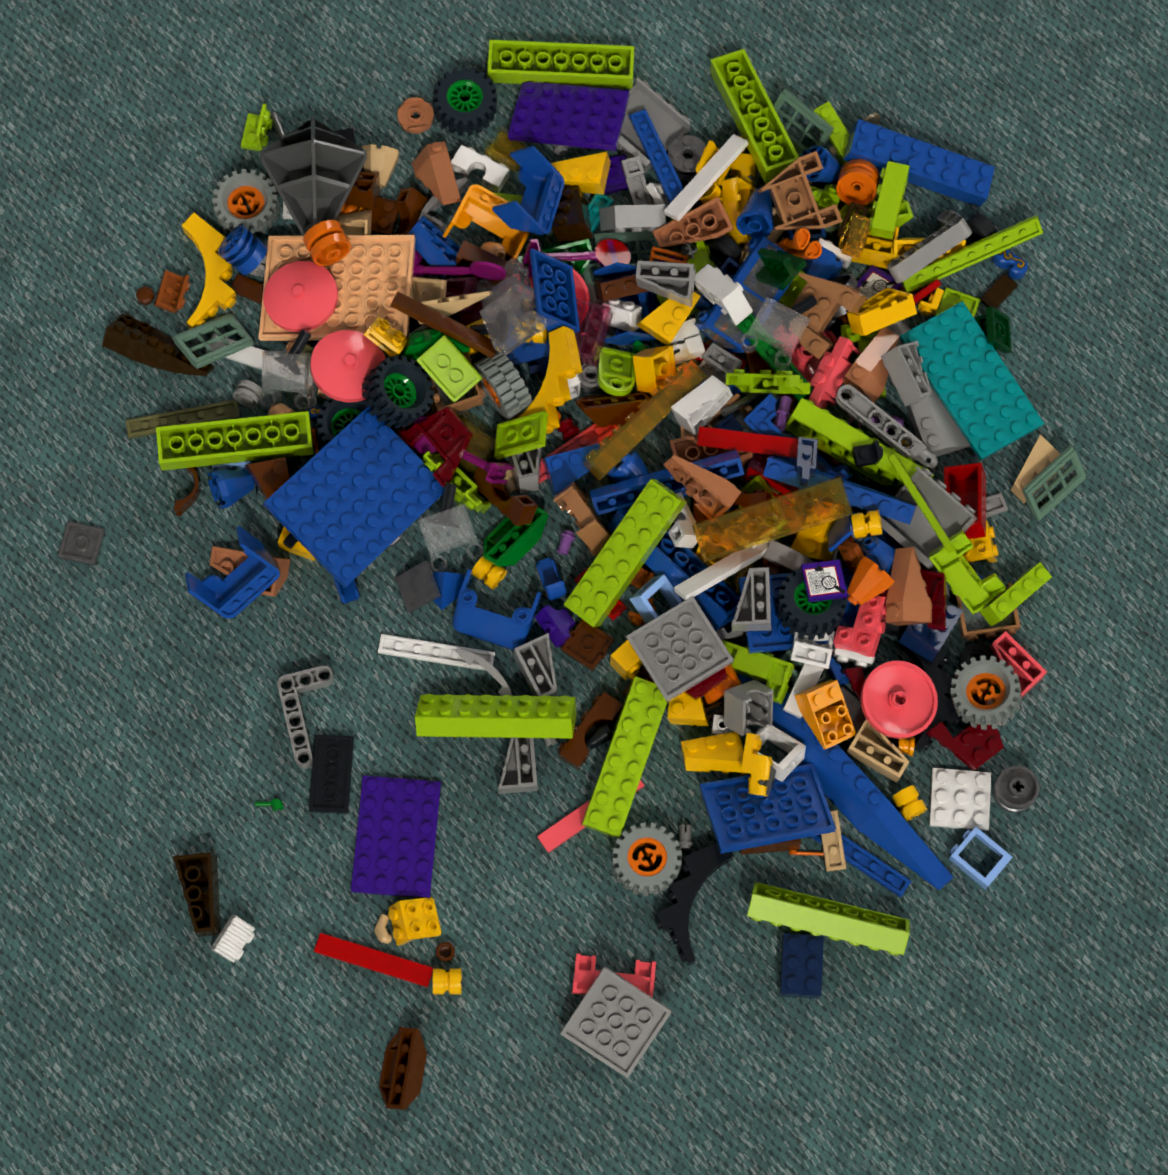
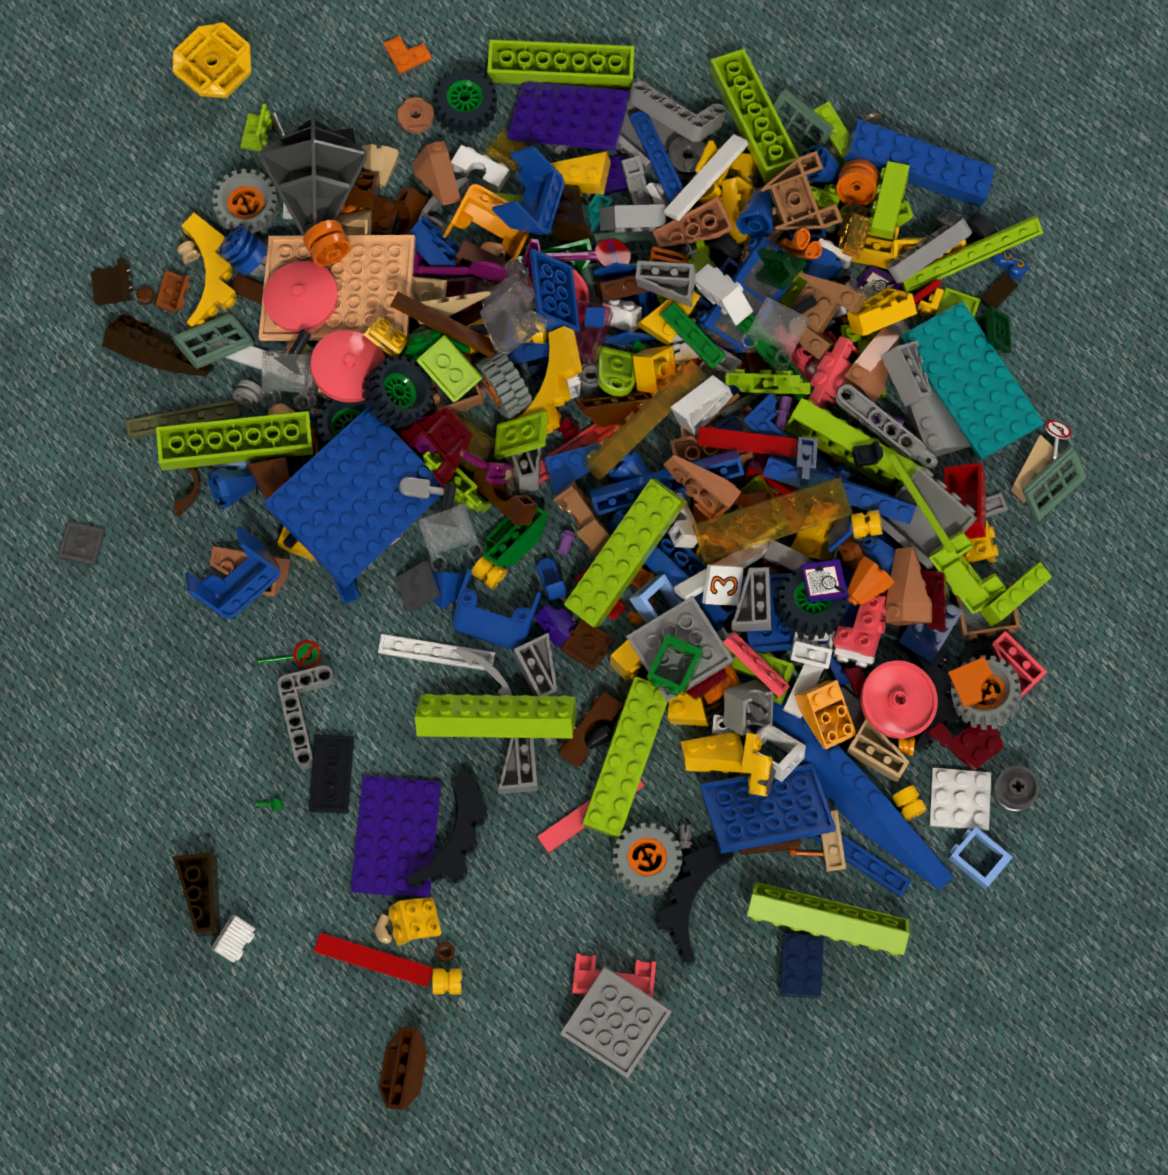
(112, 284): none -> dark brown bracket
(188, 252): none -> tan wheel
(213, 45): none -> yellow piece
(305, 655): none -> piece
(406, 59): none -> orange plate
(418, 488): none -> light grey piece
(450, 863): none -> black arch
(595, 317): none -> blue tile
(676, 116): none -> light grey beam
(684, 648): none -> green window
(692, 335): none -> green tile
(722, 585): none -> white tile
(756, 664): none -> coral tile
(969, 681): none -> orange tile
(1059, 431): none -> white piece

